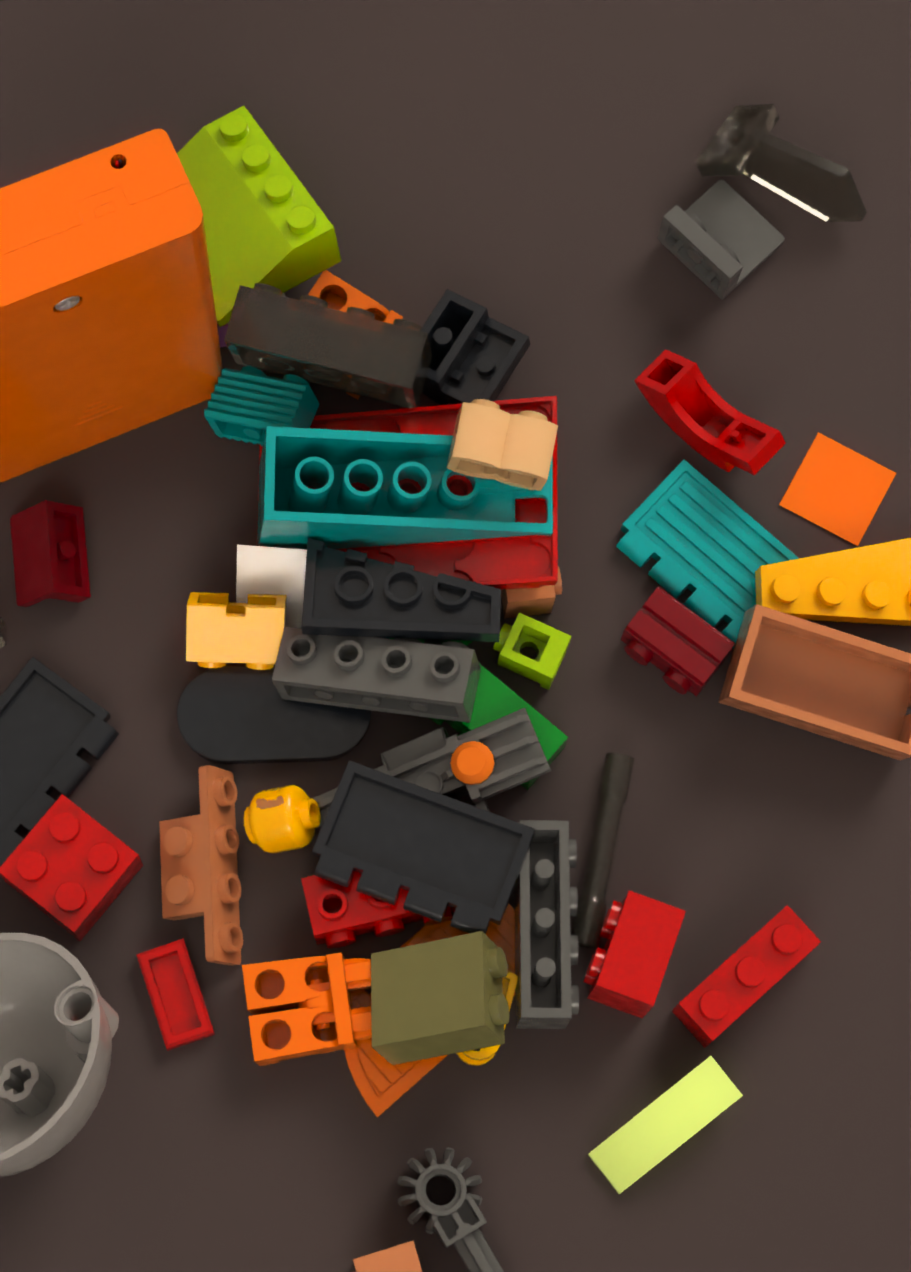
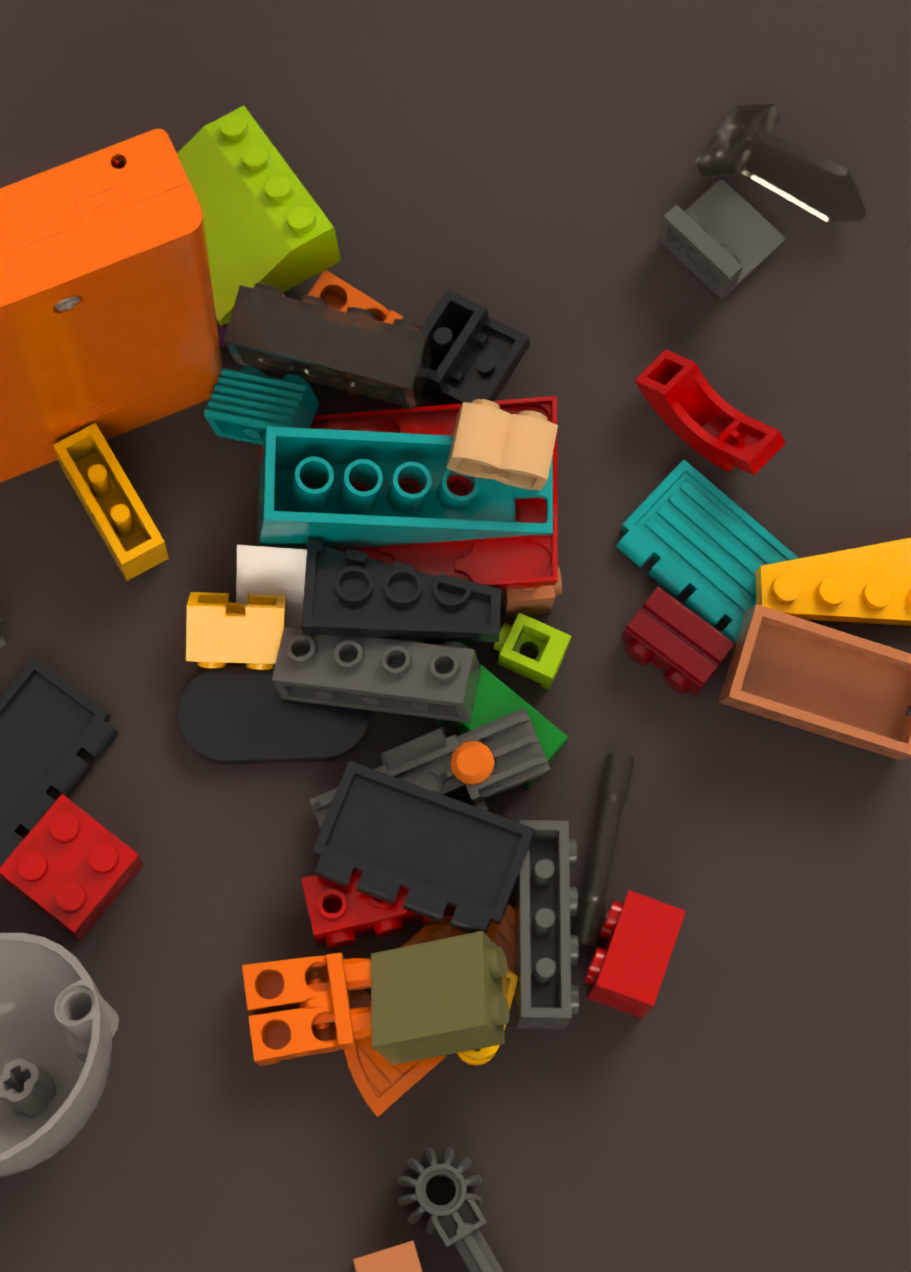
(50, 553): dark red panel -> none
(111, 501): none -> yellow brick
(175, 994): red tile -> none
(202, 867): nougat bracket -> none
(281, 819): yellow head -> none
(665, 1124): yellowish green slope -> none
(746, 976): red brick -> none
(837, 489): orange sticker -> none

